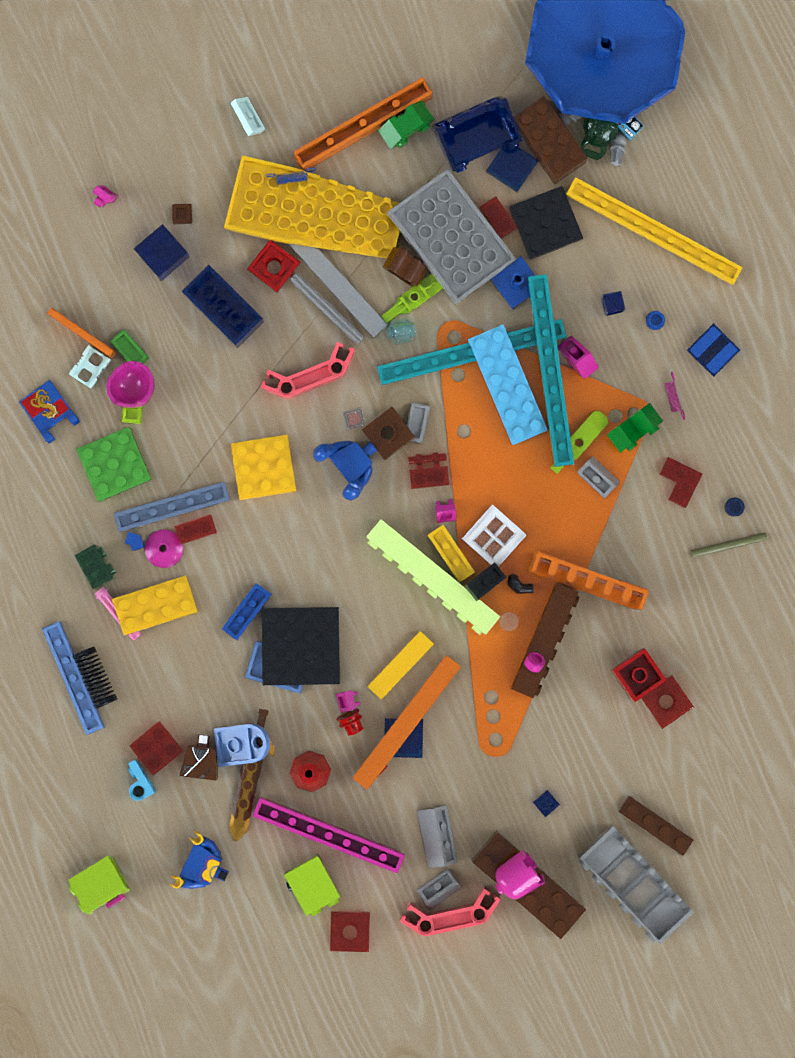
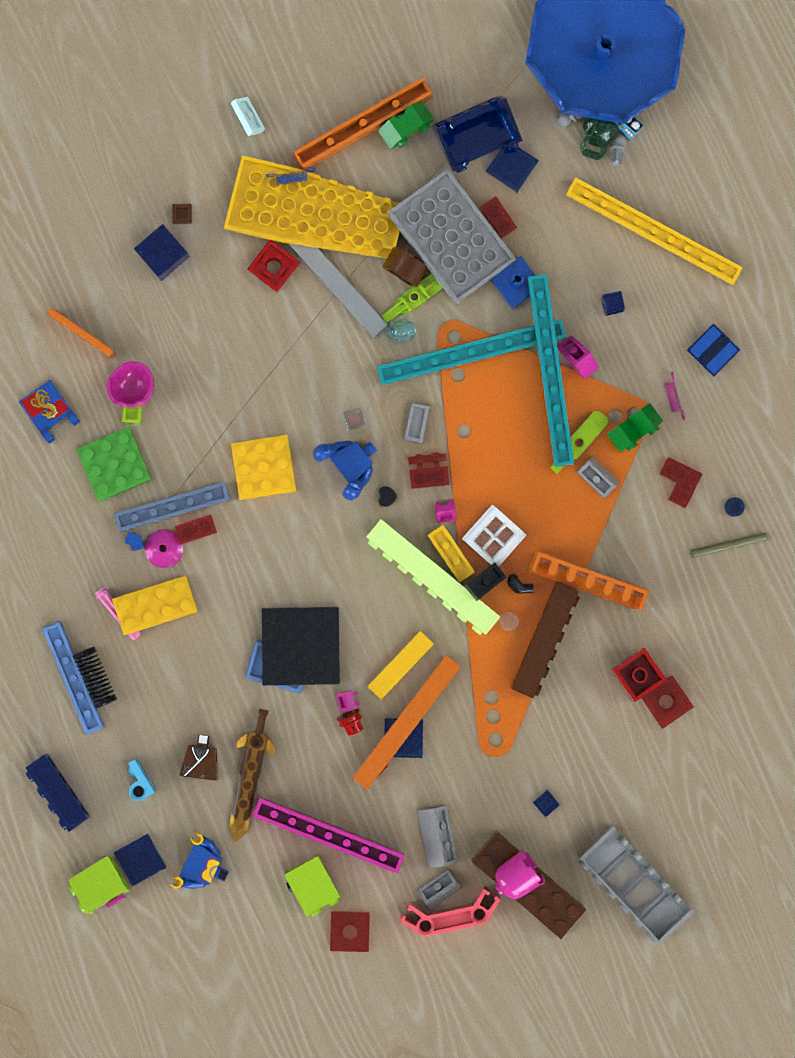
(57, 792): none -> clear blue brick
(95, 370): light aqua piece -> none
(95, 566): clear green brick -> none
(104, 195): dark pink tile -> none
(128, 348): bright green tile -> none
(140, 860): none -> clear blue tile
(156, 748): clear red plate -> none
(223, 306): clear blue brick -> none
(238, 744): medium blue tile -> none
(246, 611): blue plate -> none
(310, 378): coral piece -> none
(310, 761): red cone -> none
(326, 308): light grey axle -> none
(387, 497): none -> black piece
(401, 436): reddish brown piece -> none
(507, 384): medium azure plate -> none
(534, 662): dark pink tile -> none
(546, 222): black plate -> none
(549, 140): reddish brown brick -> none
(655, 320): blue plate -> none
(656, 825): reddish brown plate -> none

